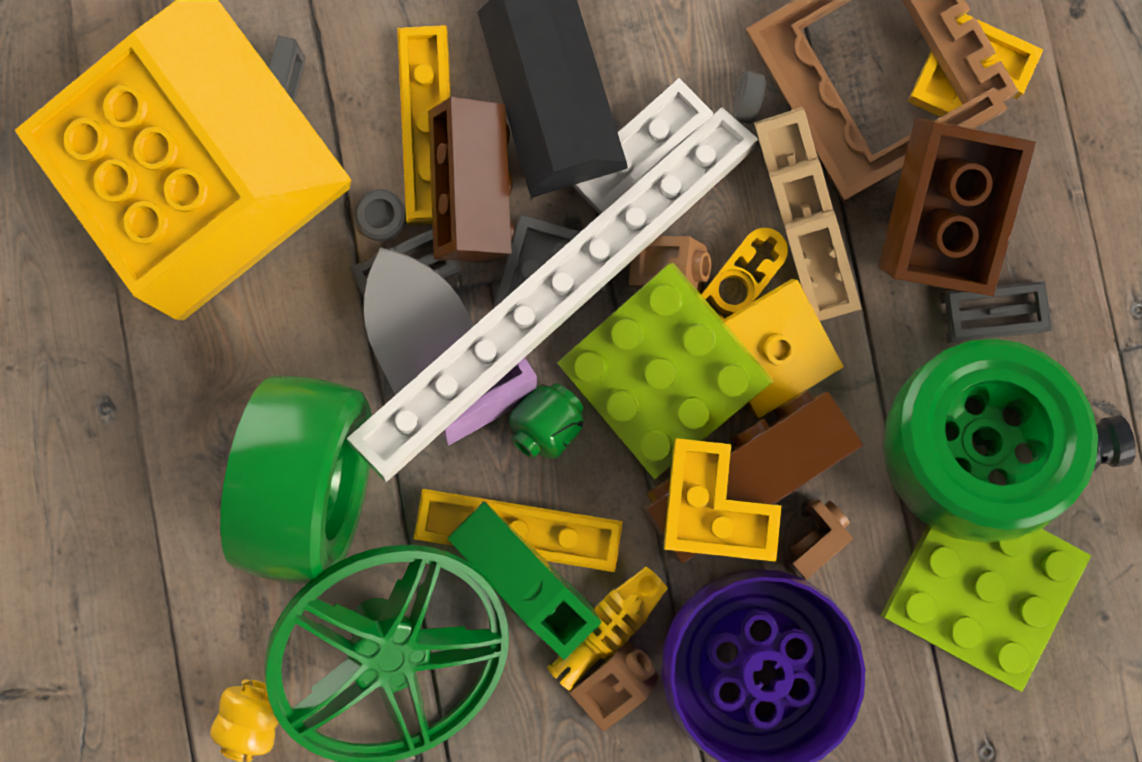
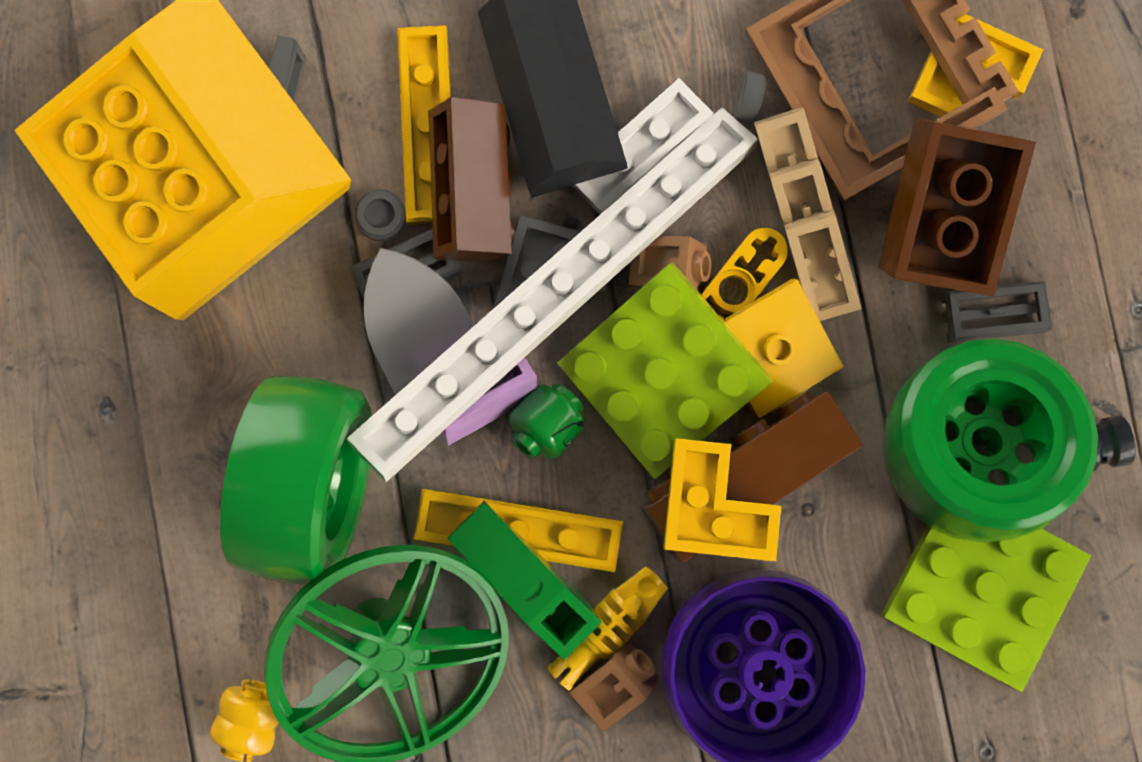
(815, 548): medium nougat bracket -> none

